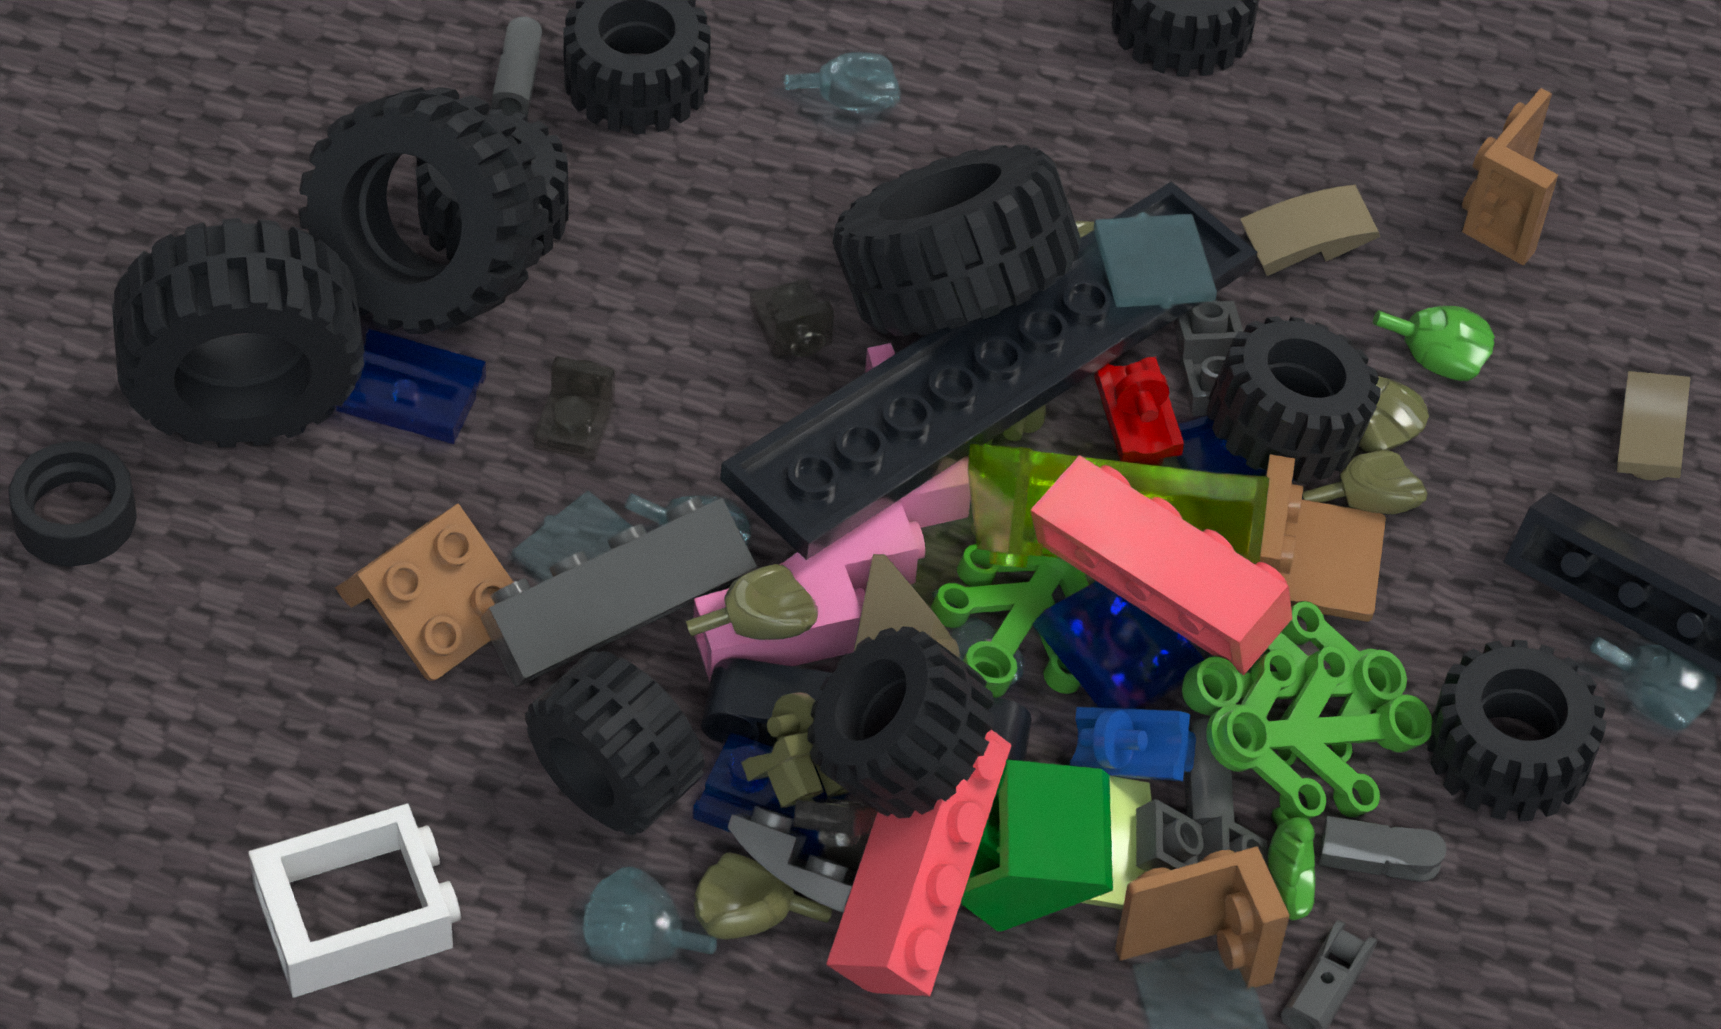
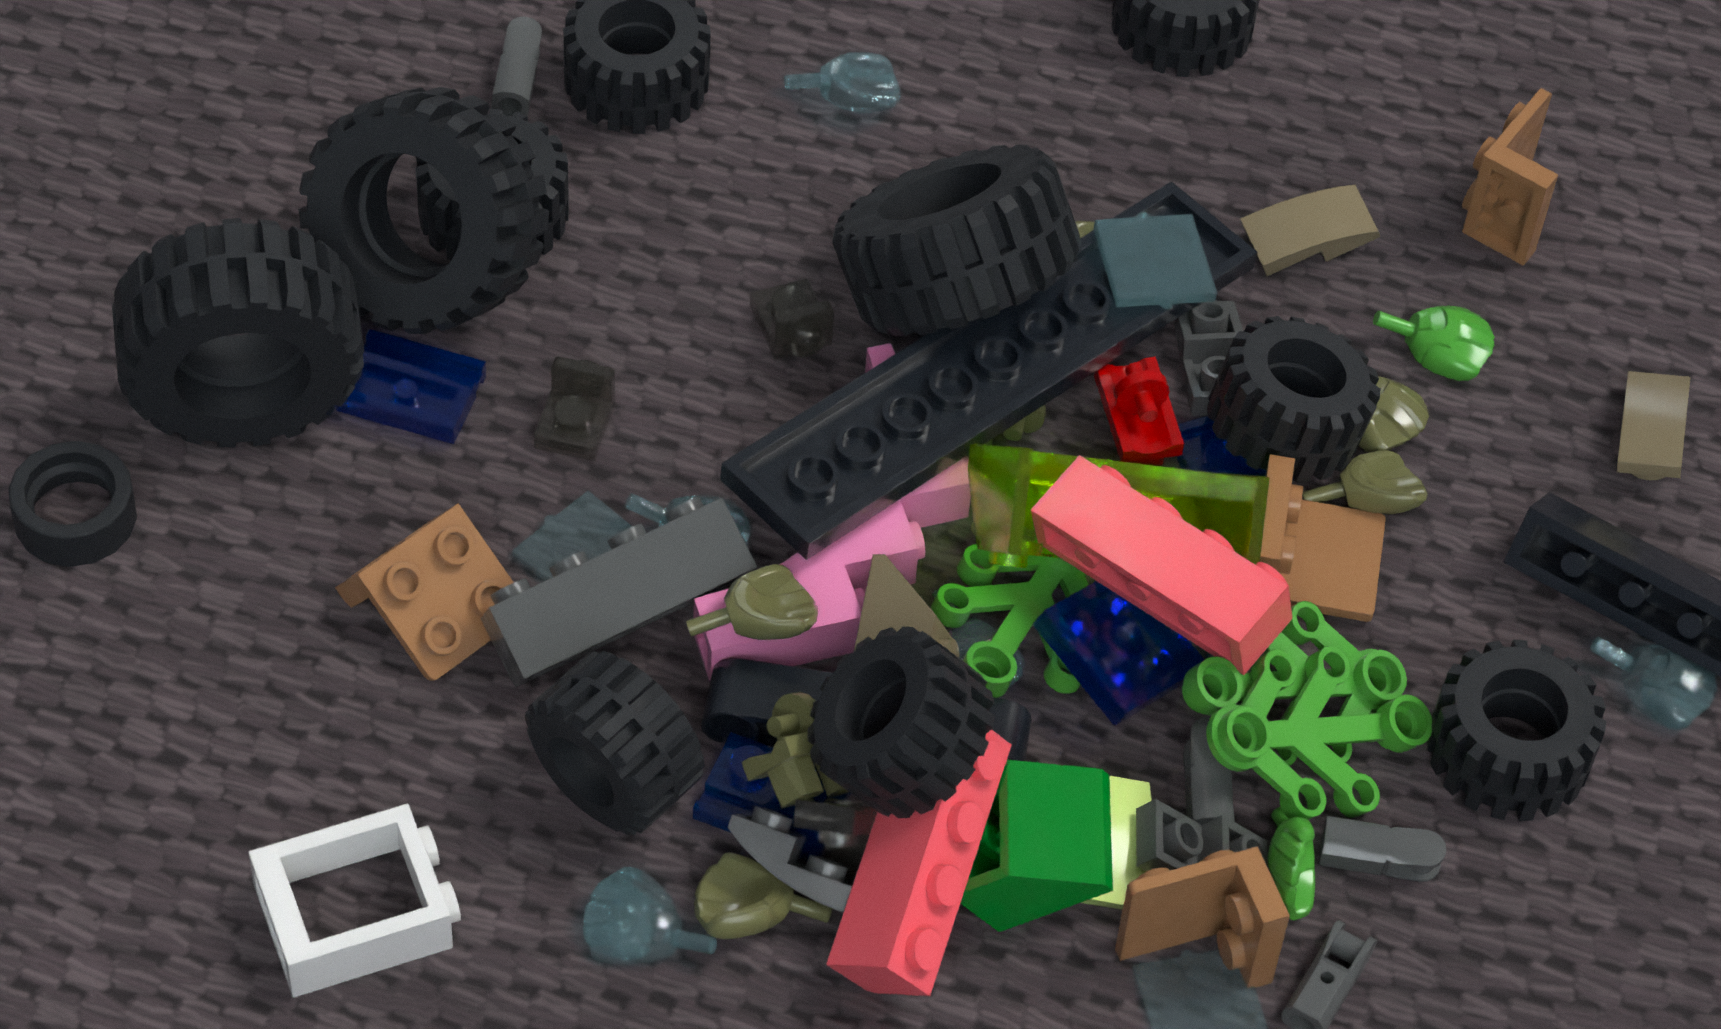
(1135, 742): blue hips -> none

